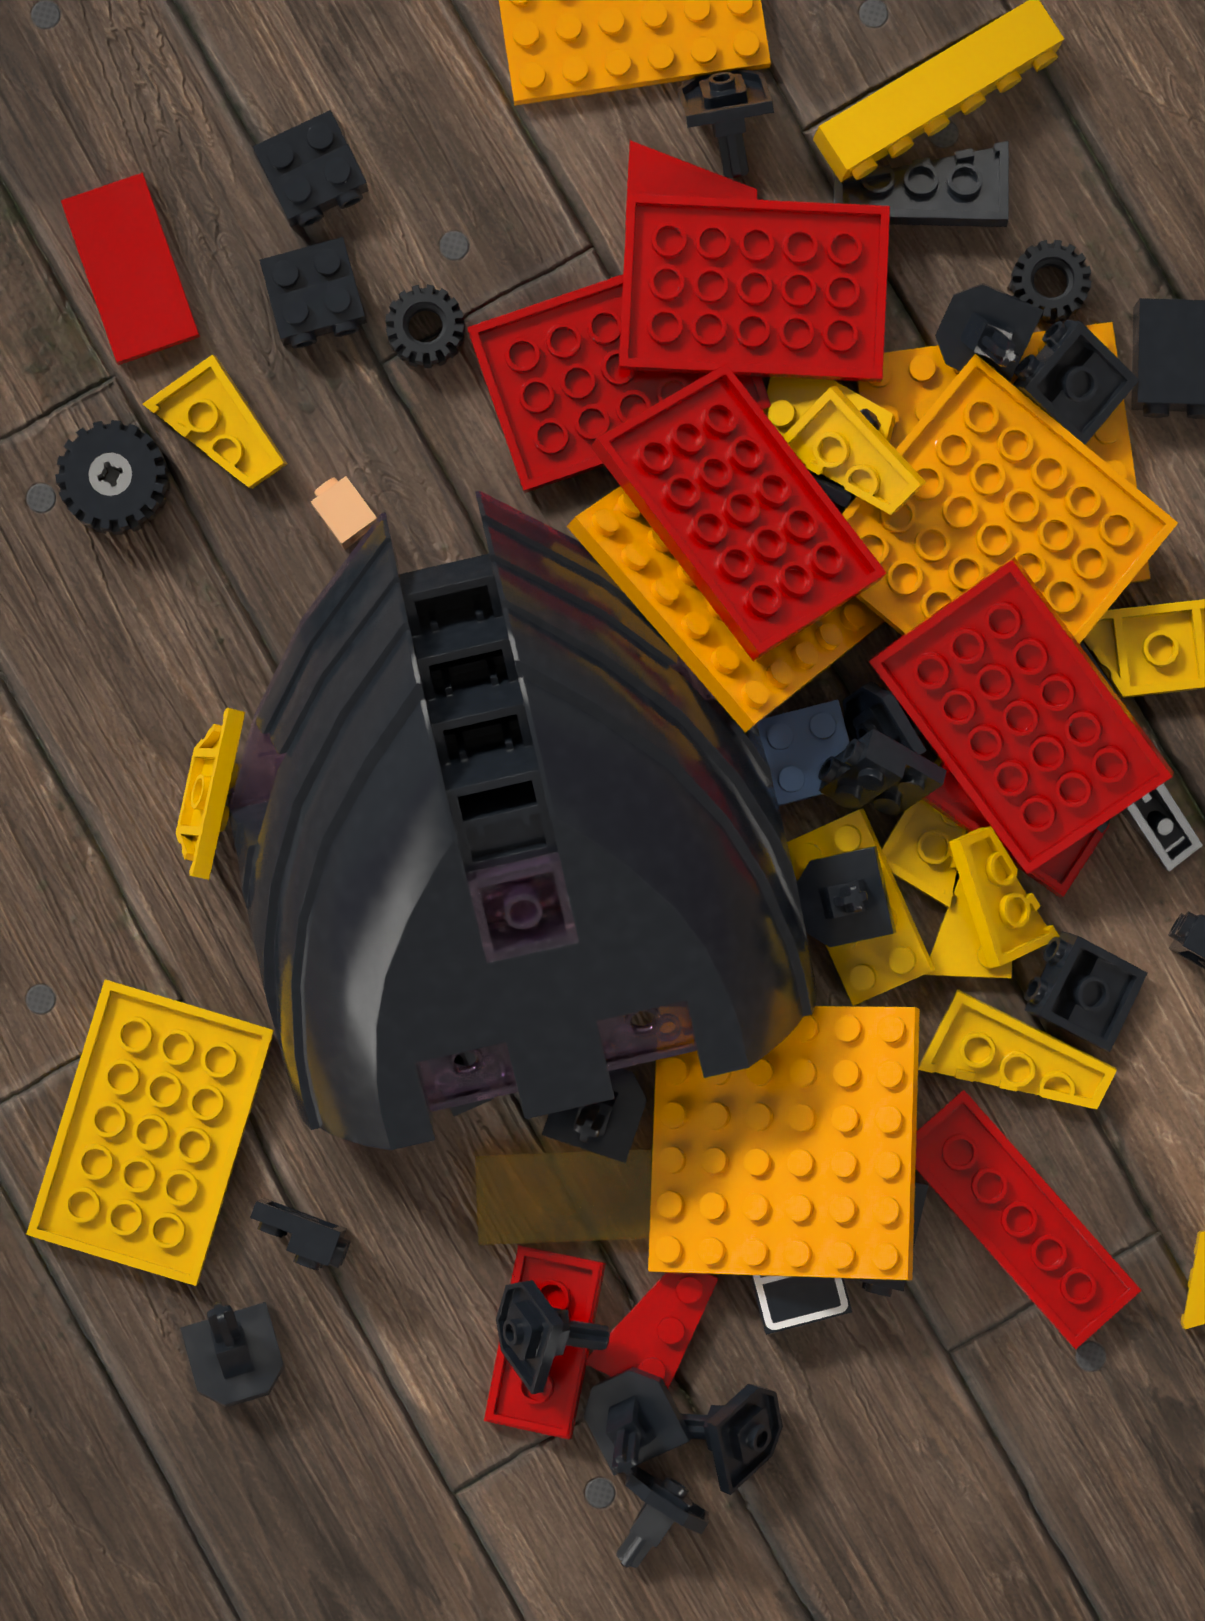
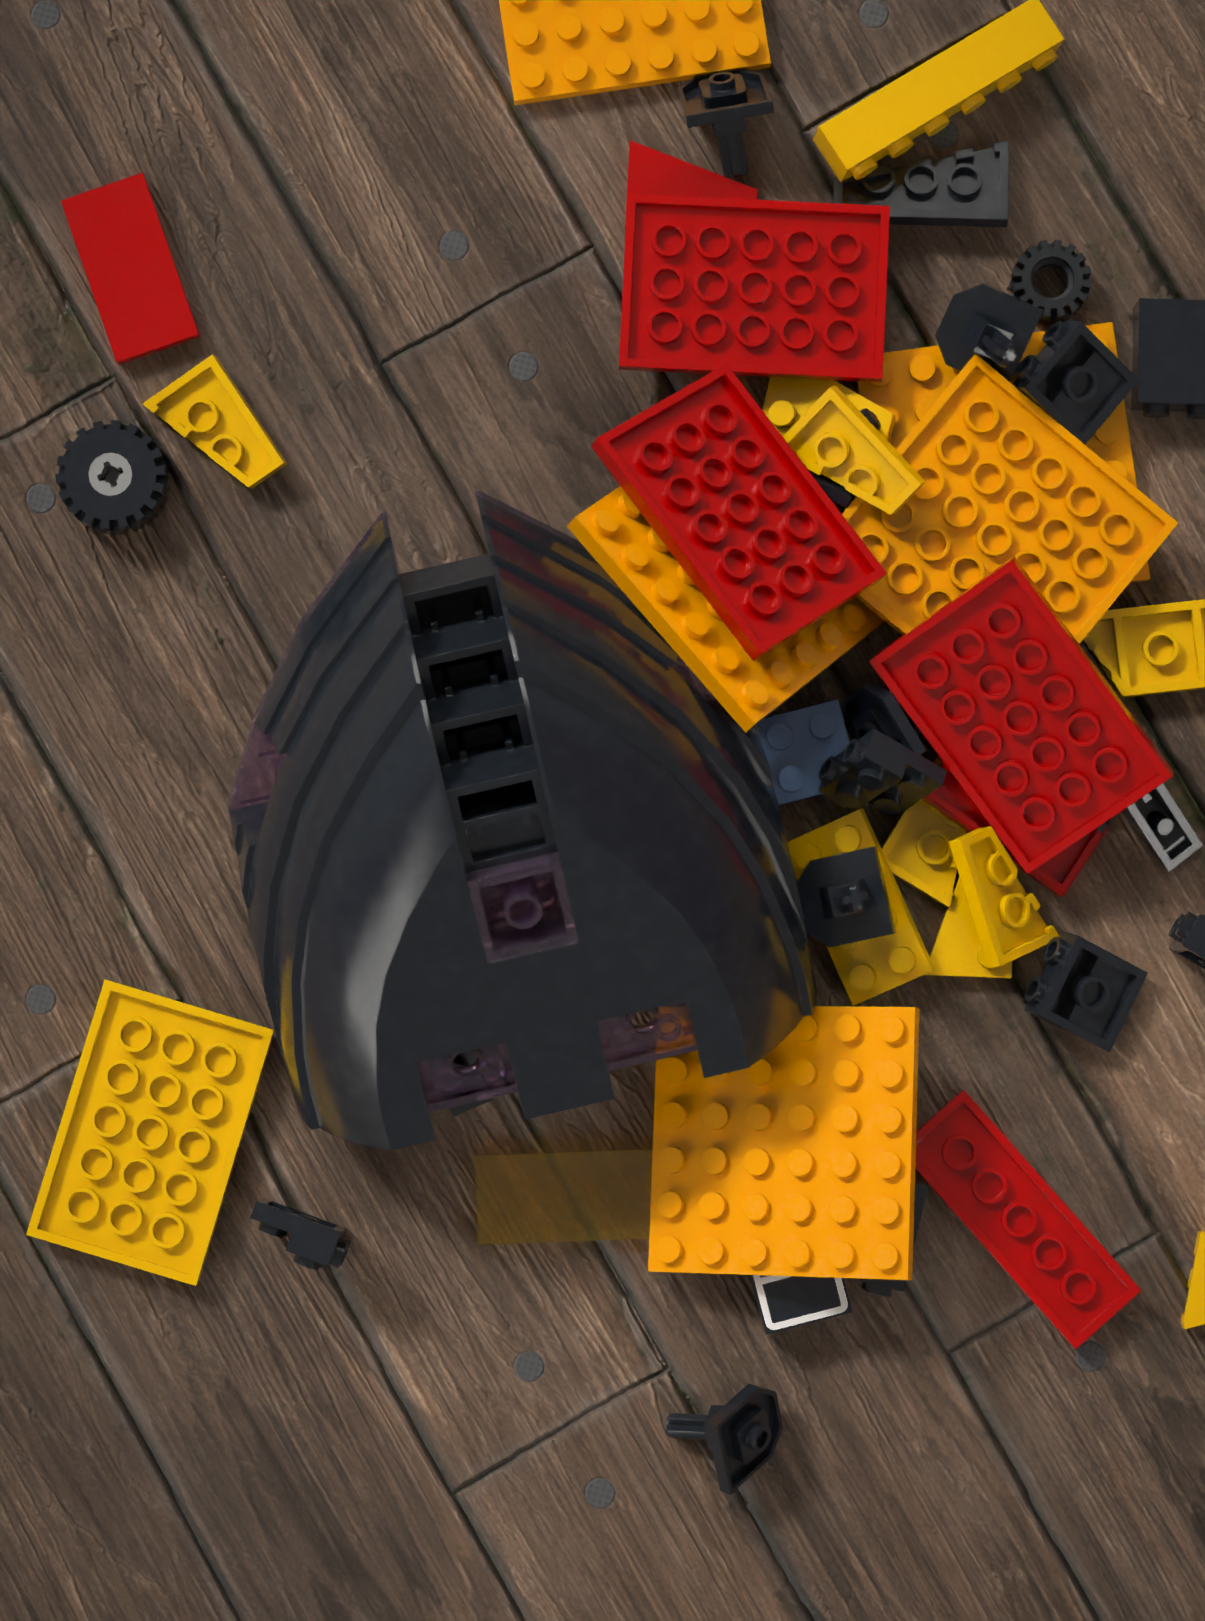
(206, 791): yellow wing -> none
(234, 1354): black piece -> none
(311, 170): black plate -> none
(313, 293): black plate -> none
(343, 510): light nougat brick -> none
(425, 300): black tyre -> none
(536, 1332): black piece -> none
(561, 381): red plate -> none
(569, 1285): red tile -> none
(604, 1126): black piece -> none
(634, 1419): black piece -> none
(657, 1327): red wing -> none
(663, 1505): black piece -> none
(1002, 1051): yellow wing -> none

